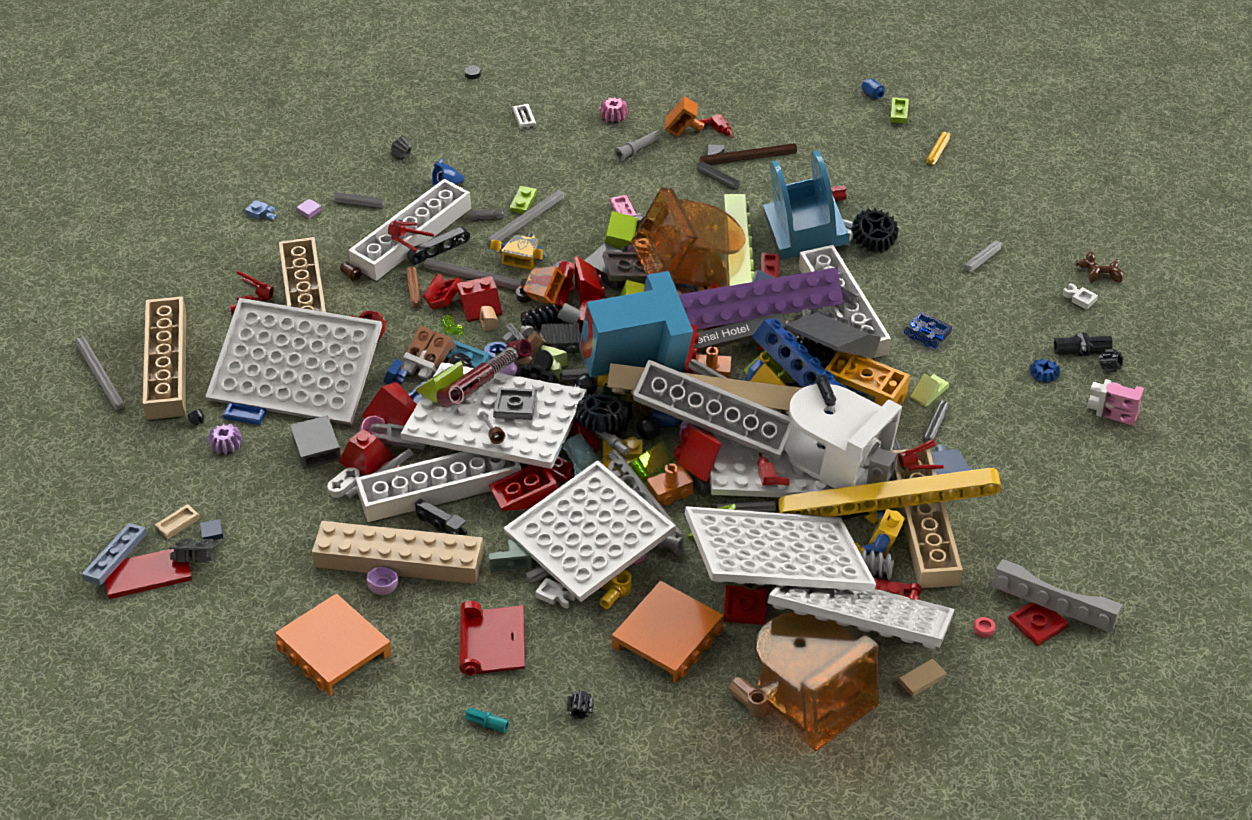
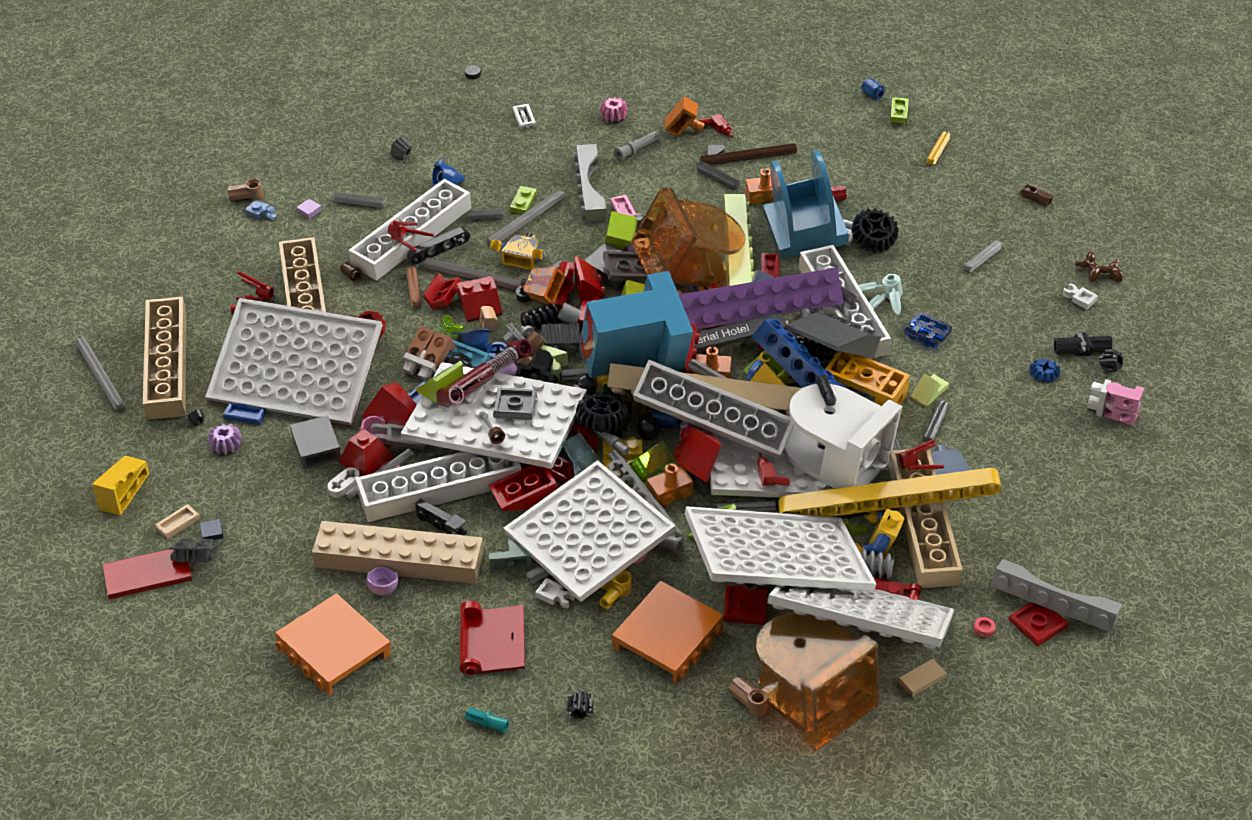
(114, 554): sand blue plate -> none
(120, 484): none -> yellow wedge
(251, 190): none -> medium nougat piece
(395, 373): blue tile -> none
(476, 339): none -> blue piece
(593, 203): none -> arch
(759, 189): none -> orange brick
(855, 530): none -> clear neon green arm
(881, 466): light grey brick -> none
(892, 290): none -> light aqua plant
(1037, 195): none -> reddish brown bar

